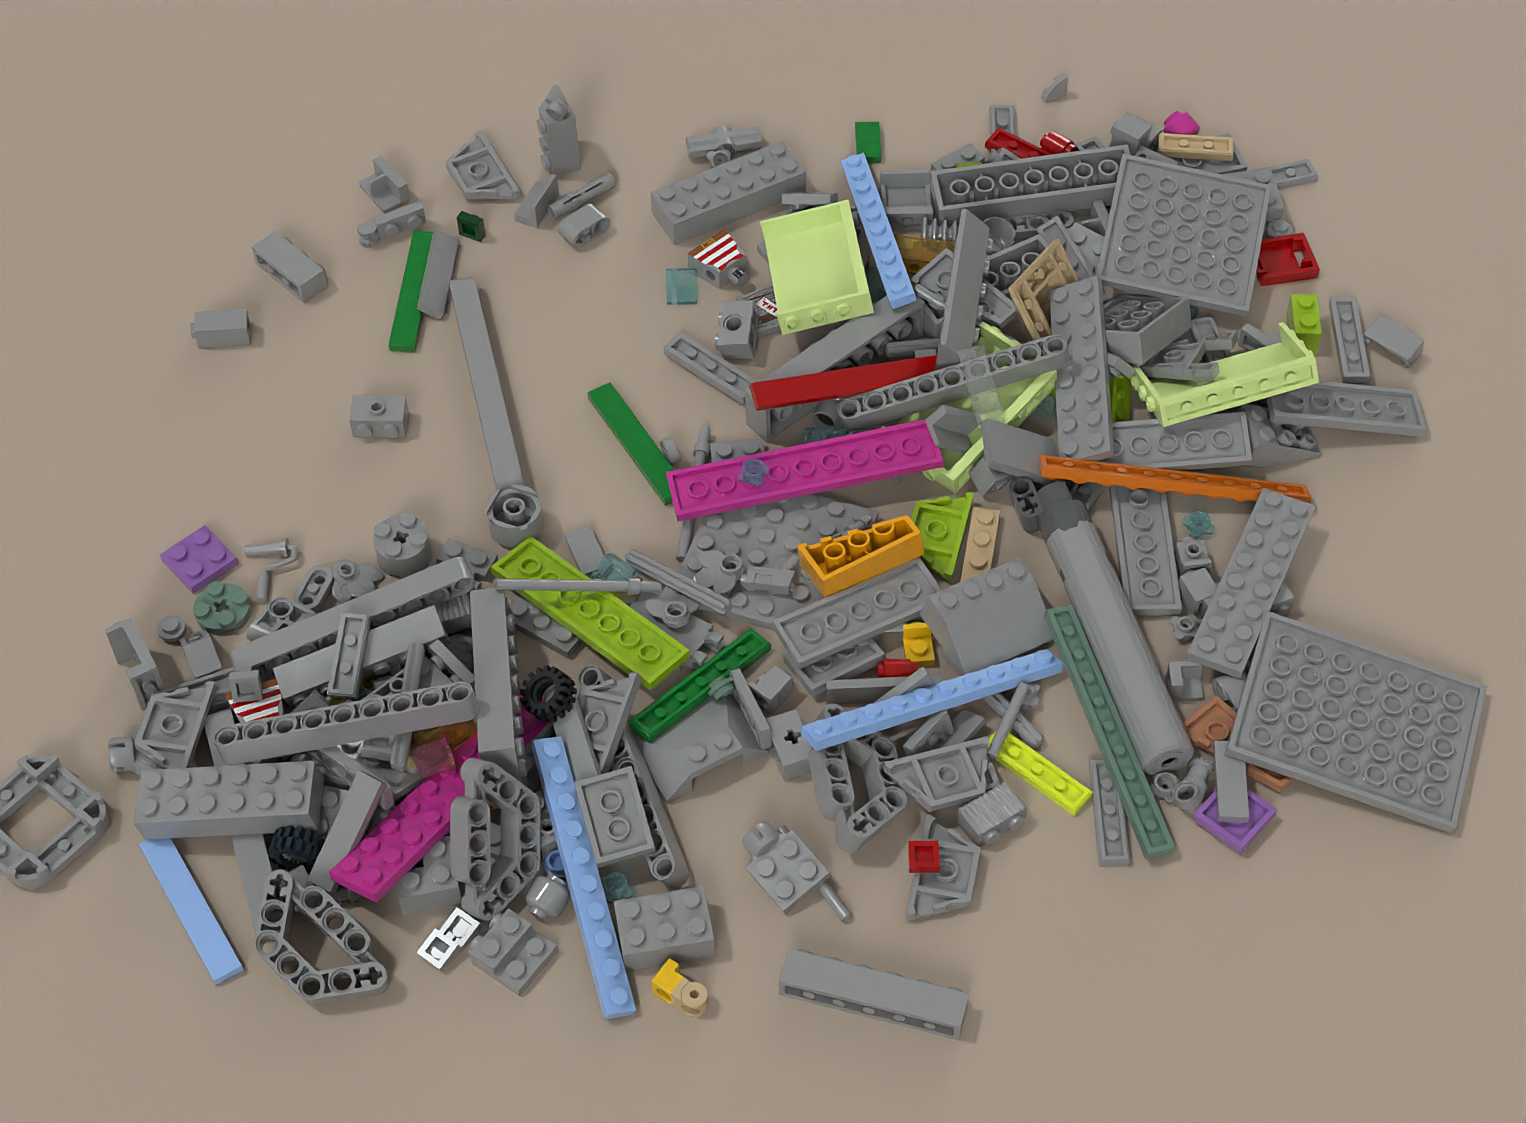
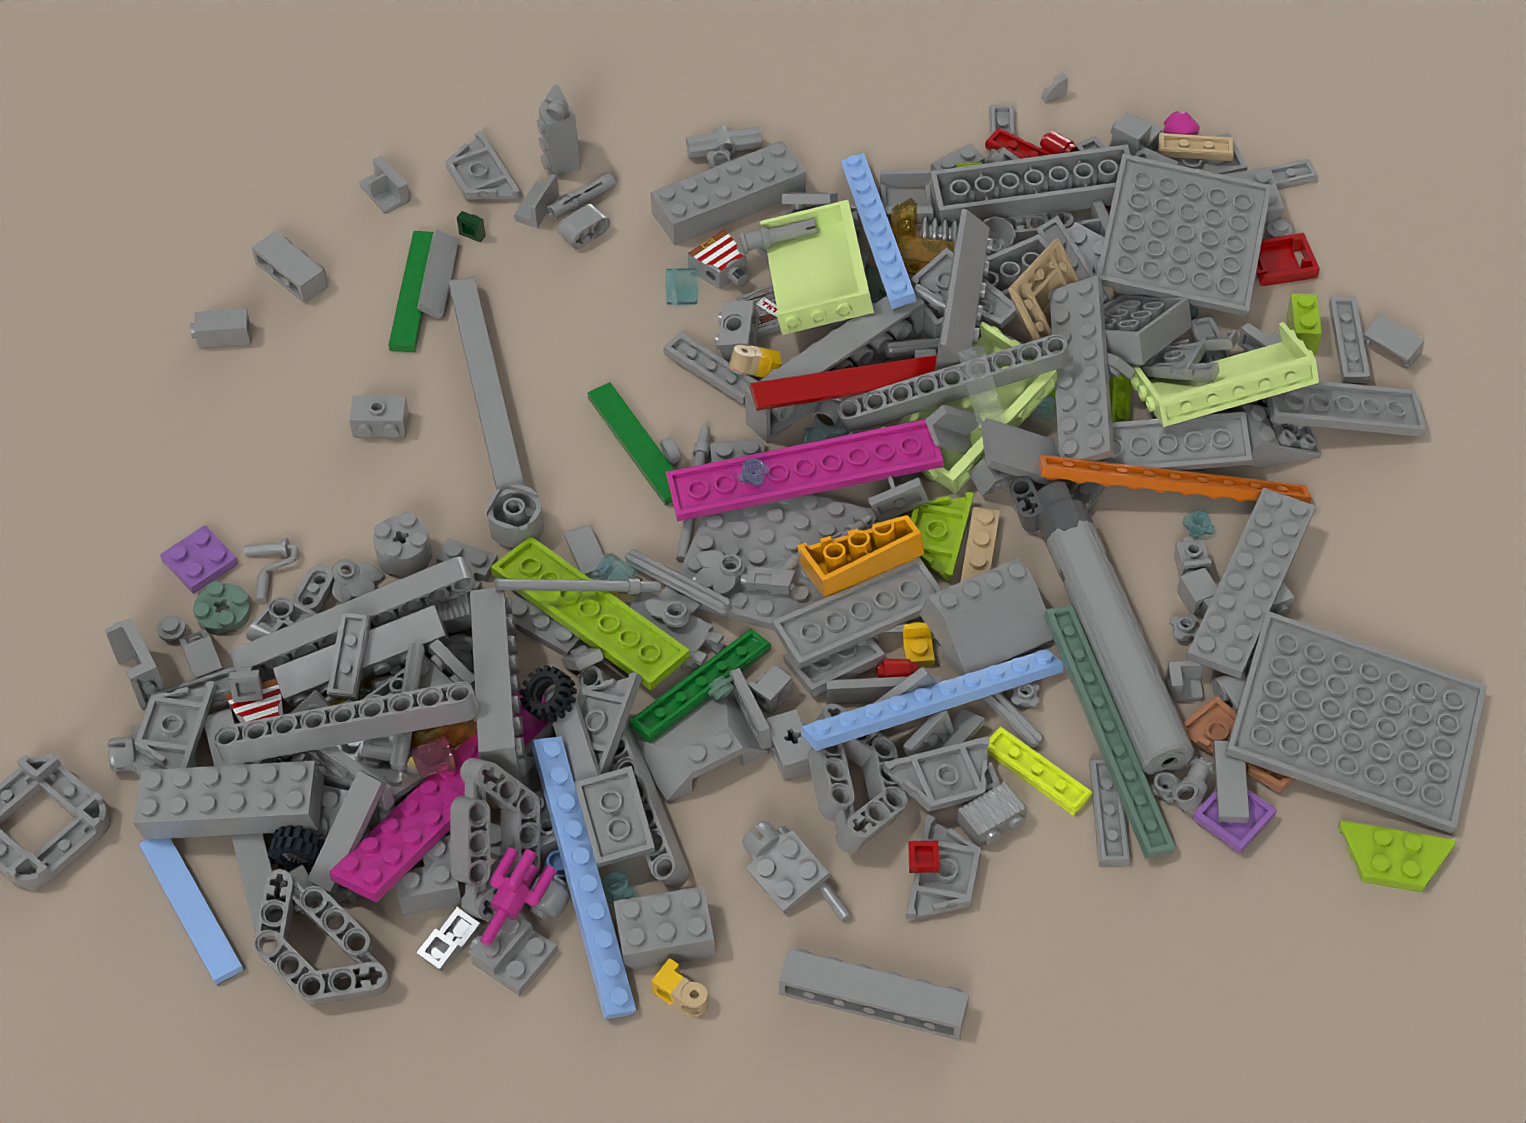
(391, 224): light grey hinge -> none
(514, 891): none -> dark pink plant
(582, 658): none -> light grey plate
(754, 360): none -> leg
(766, 237): none -> light grey pin
(868, 141): green tile -> none
(898, 499): none -> light grey panel
(904, 218): none -> clear yellow plate
(1007, 721): light grey bar -> none
(1145, 551): light grey plate -> none
(1394, 855): none -> lime wing

